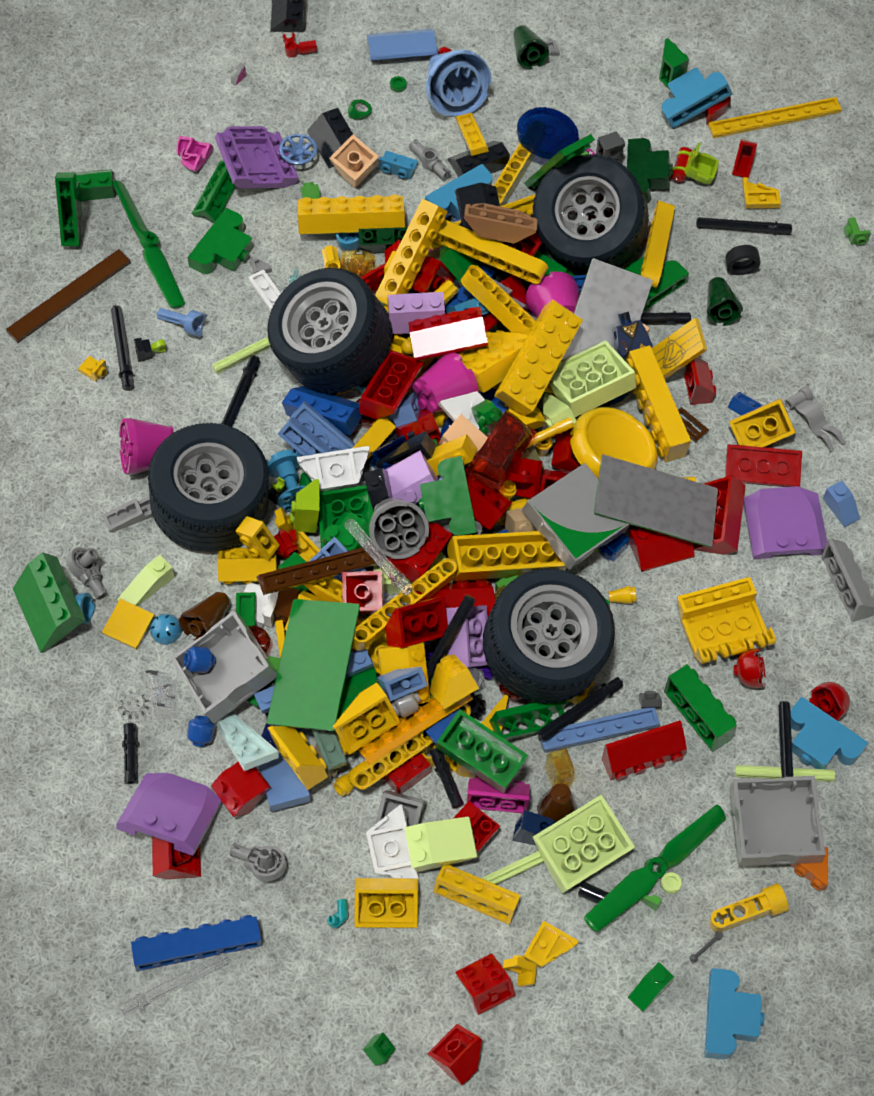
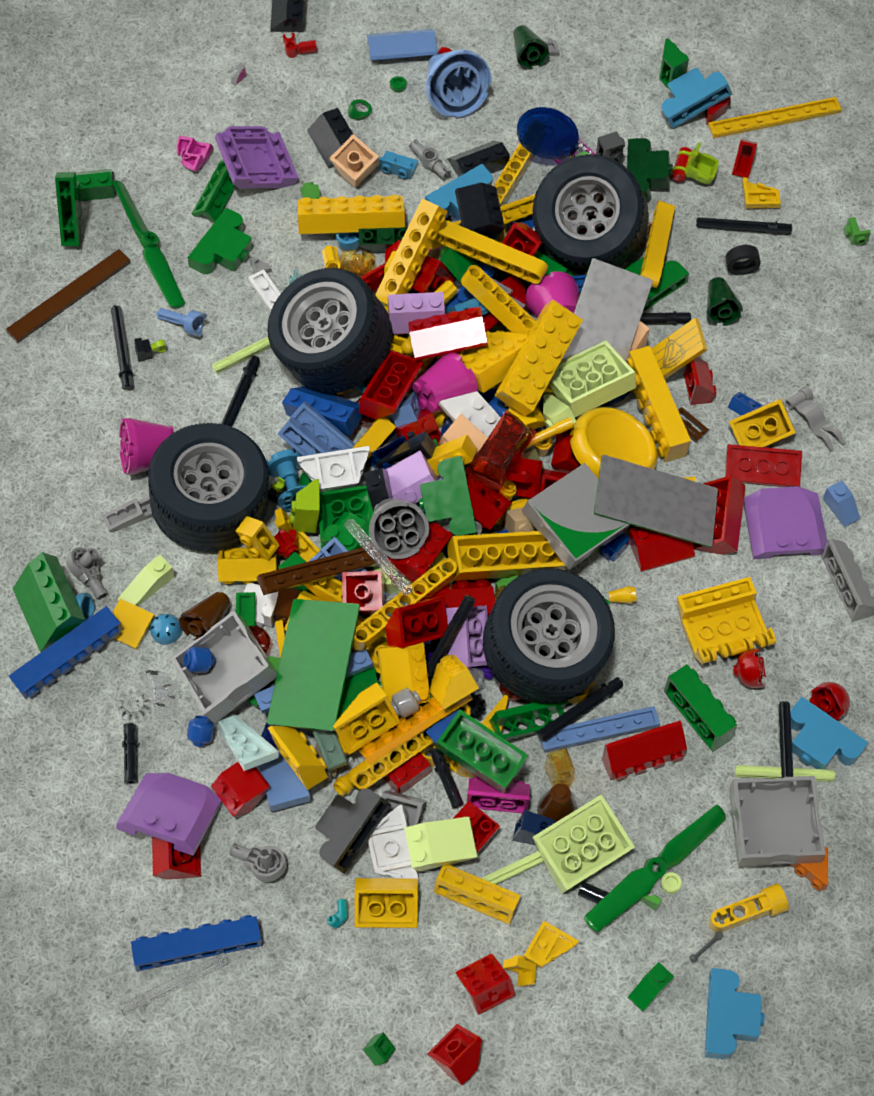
(66, 652): none -> blue brick
(93, 368): yellow bracket -> none
(298, 152): medium blue wheel -> none
(350, 826): none -> black brick
(402, 682): medium blue slope -> none
(471, 134): yellow tile -> none
(485, 414): green piece -> none
(499, 222): medium nougat wedge -> none
(559, 159): green plate -> none
(629, 335): dark blue torso -> none
(650, 699): dark grey plate -> none

